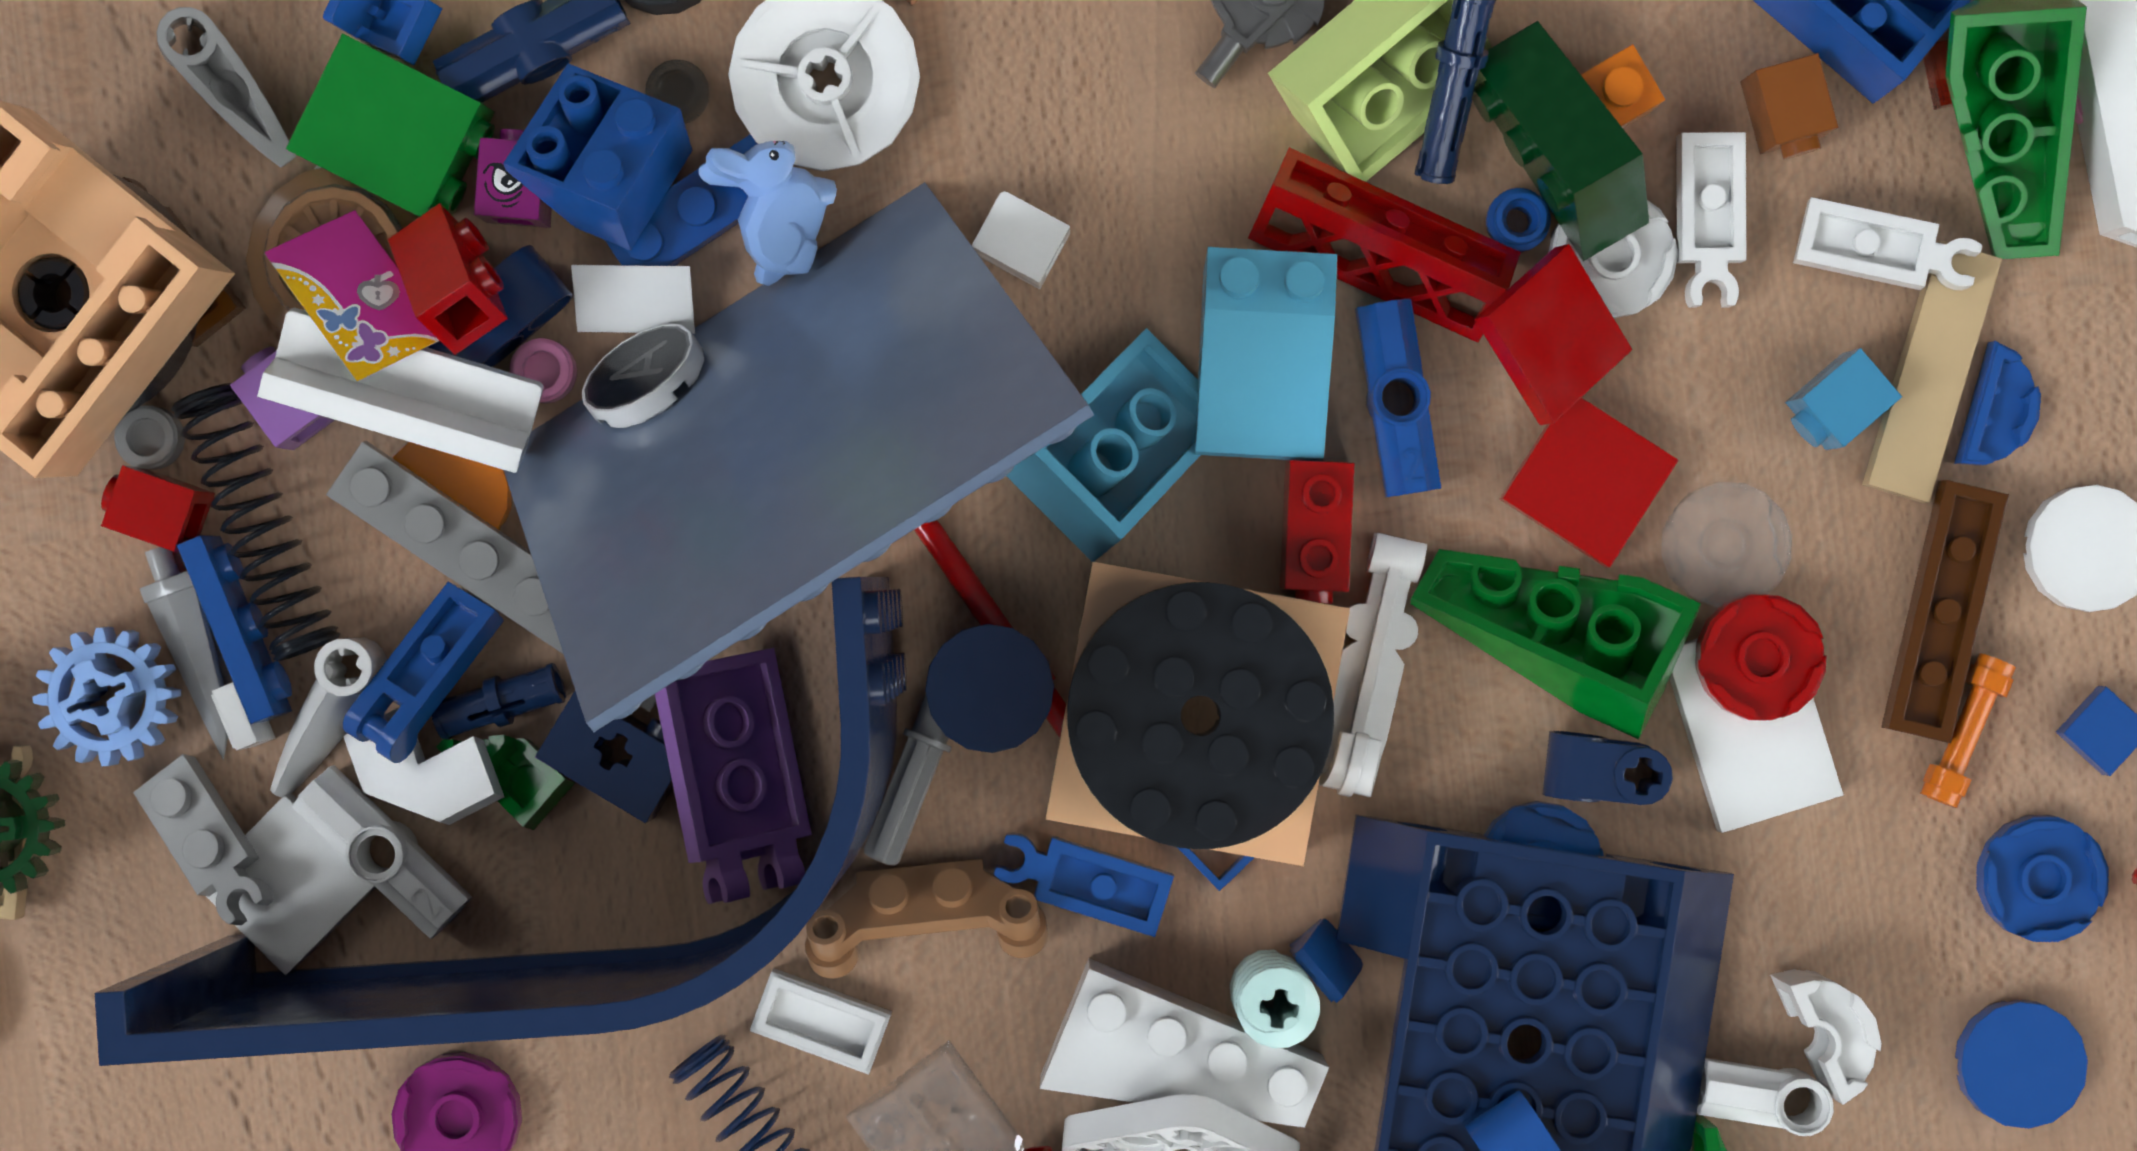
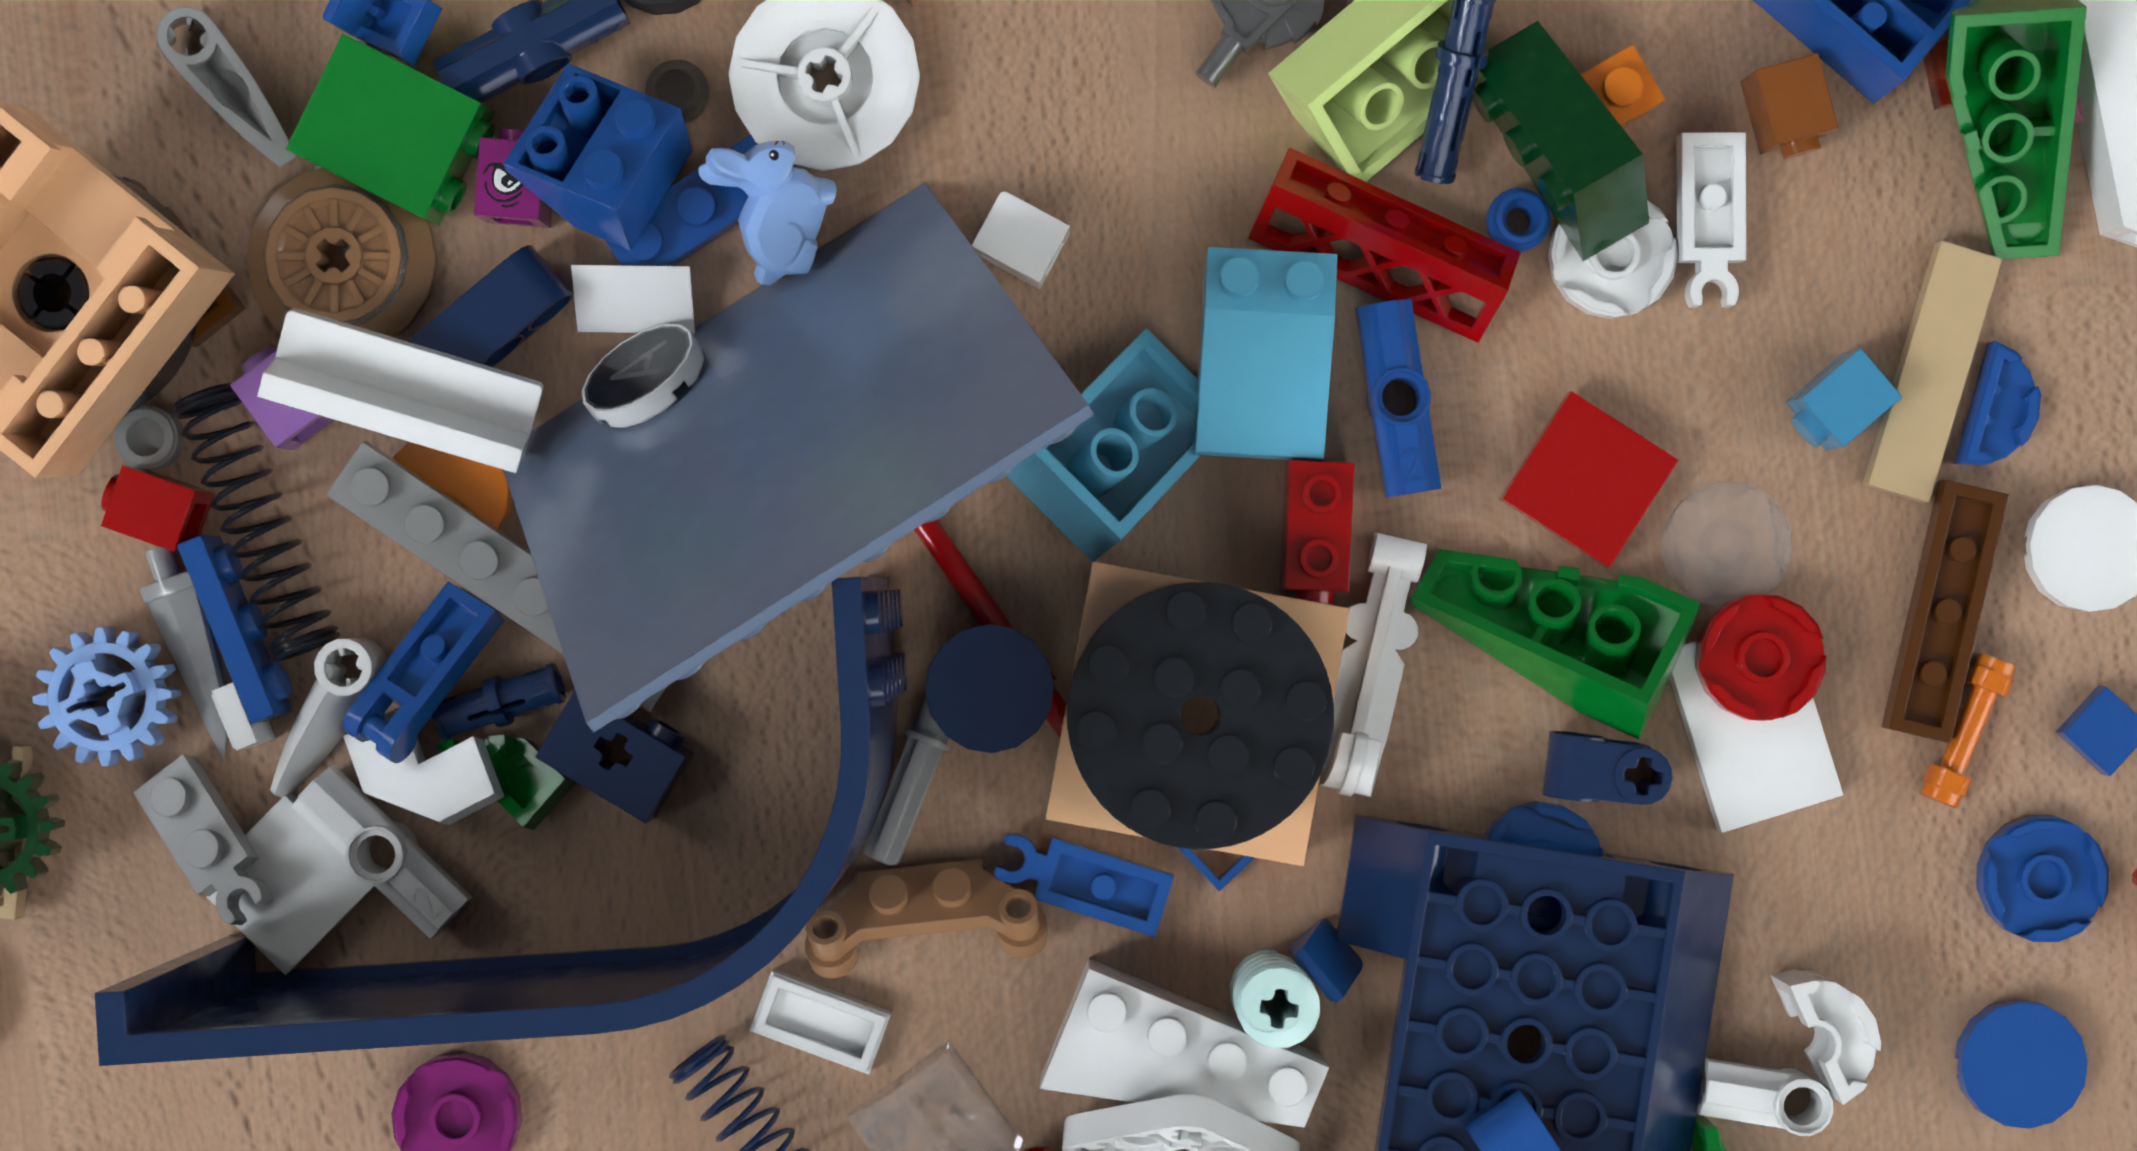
(352, 294): sticker -> none
(449, 278): red brick -> none
(548, 363): bright pink tile -> none
(735, 773): medium lavender tile -> none
(1553, 334): red tile -> none
(1879, 246): white plate -> none

